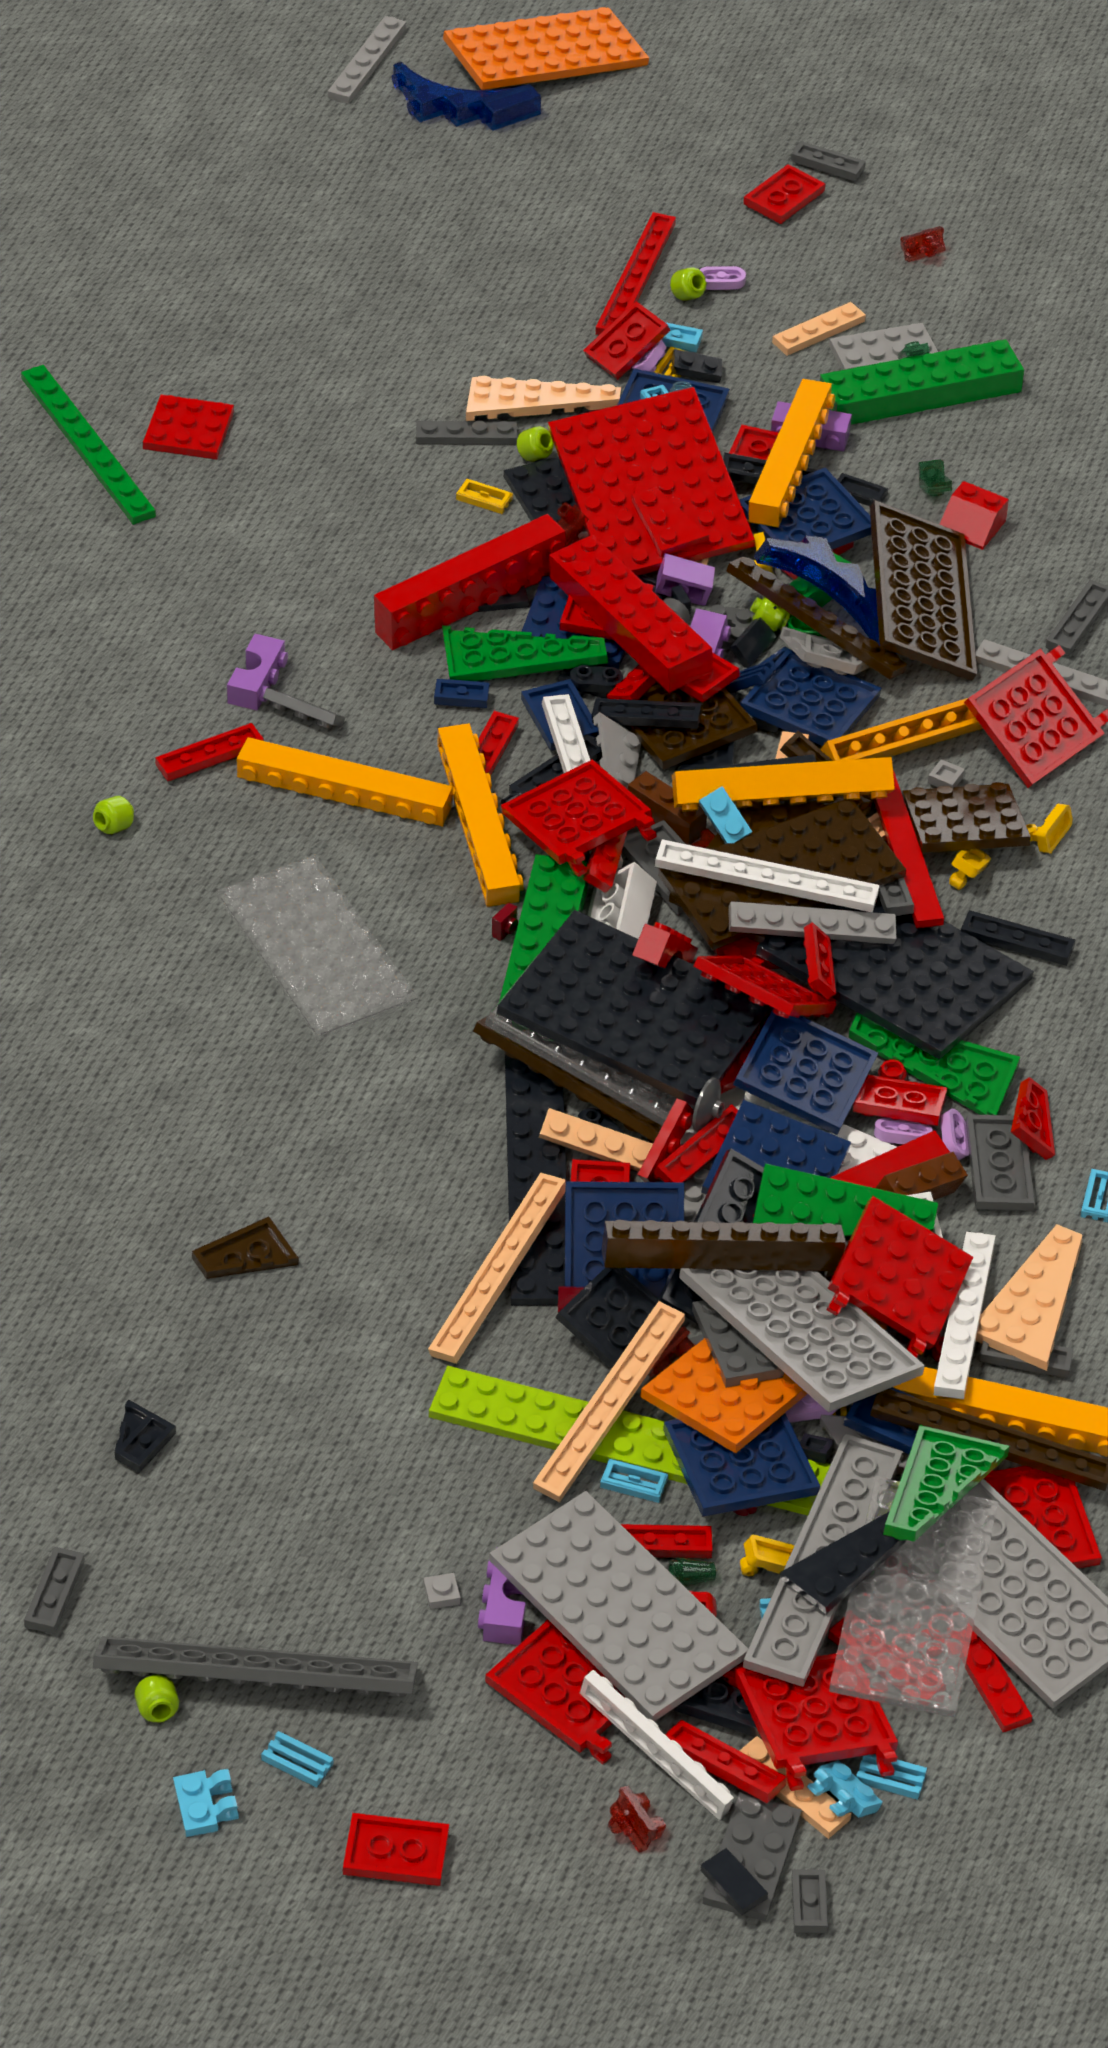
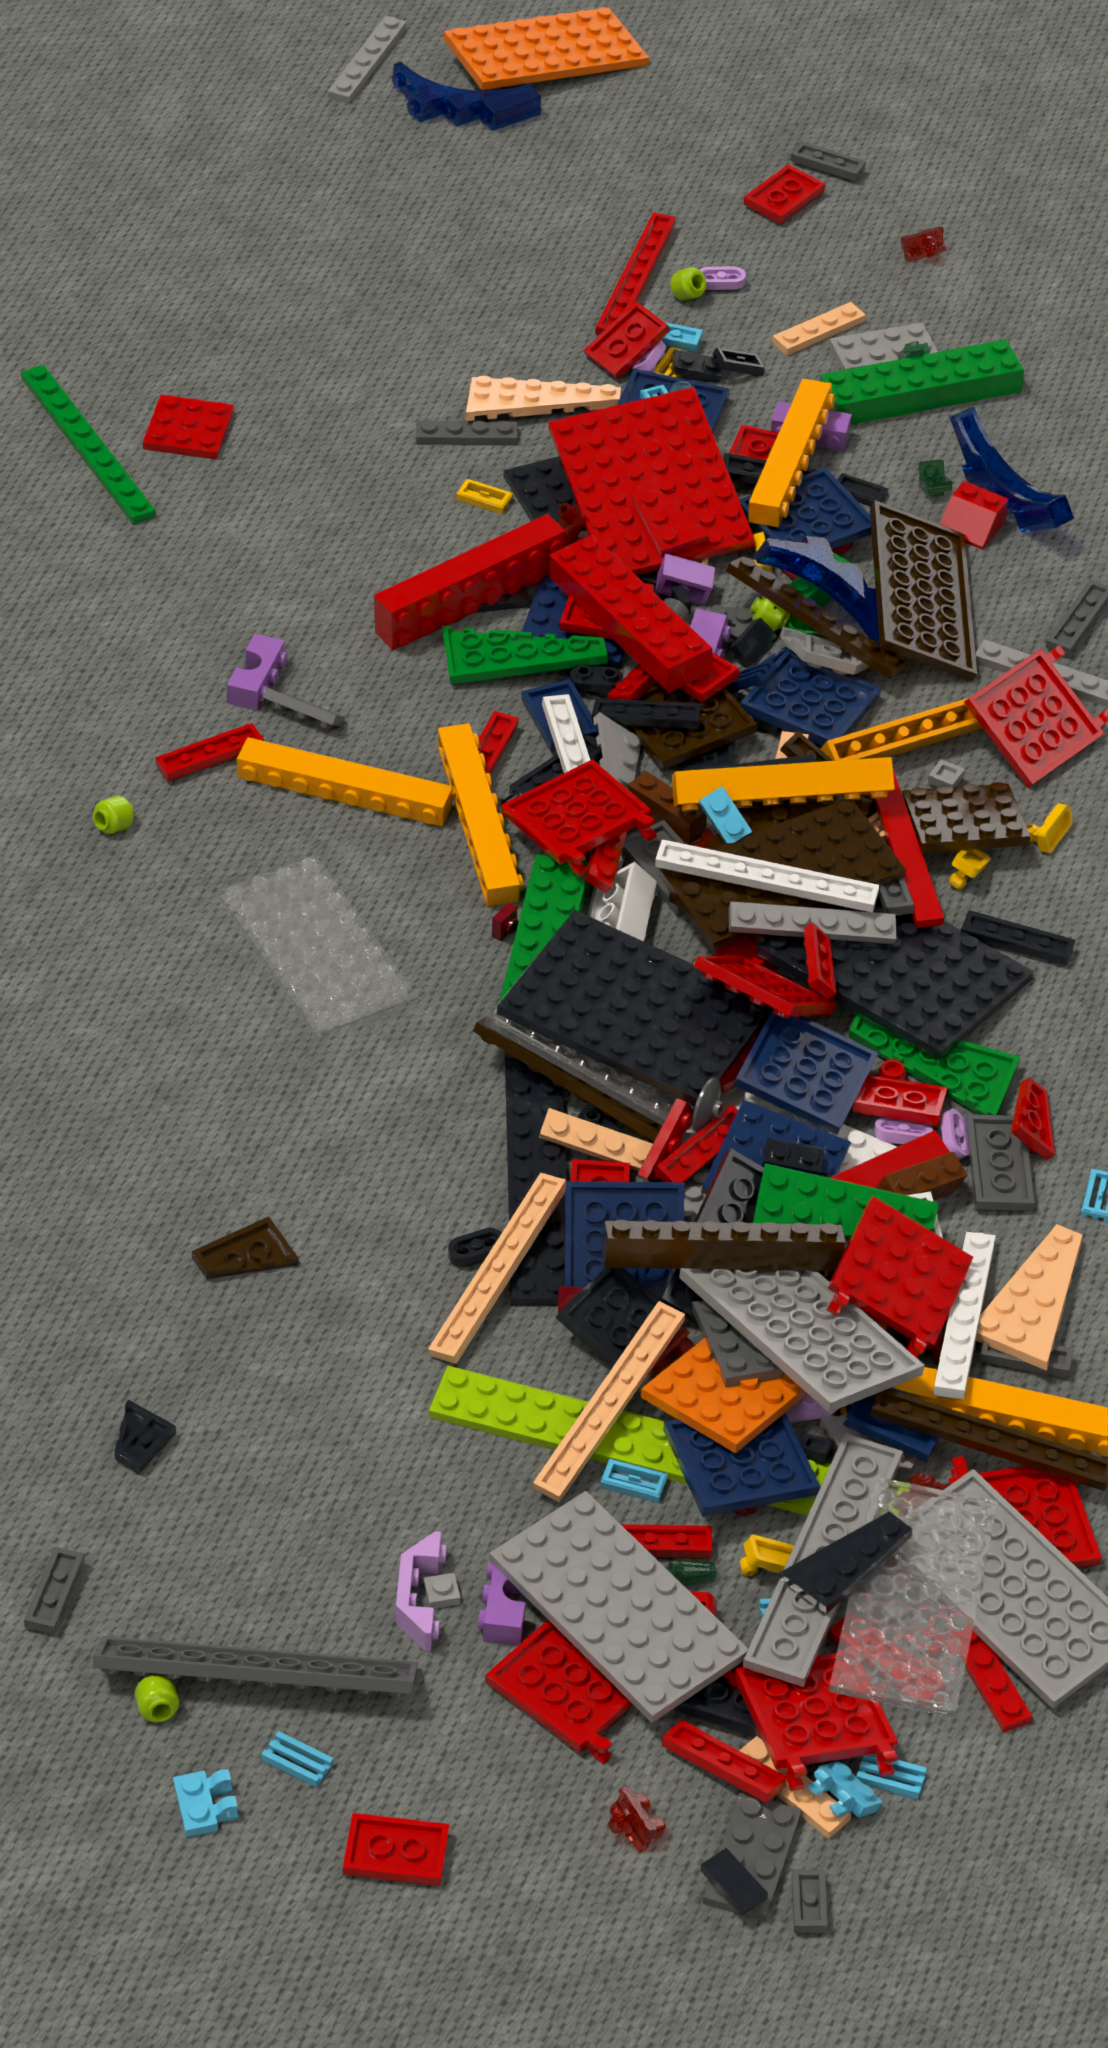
(419, 1559): none -> lavender slope
(461, 693): dark blue plate -> none
(472, 1247): none -> black plate
(535, 444): lime head -> none
(657, 1745): white plate -> none
(661, 942): red arch -> none
(738, 361): none -> black tile
(793, 1156): none -> black plate
(936, 1477): green wing -> none
(987, 468): none -> clear blue arch

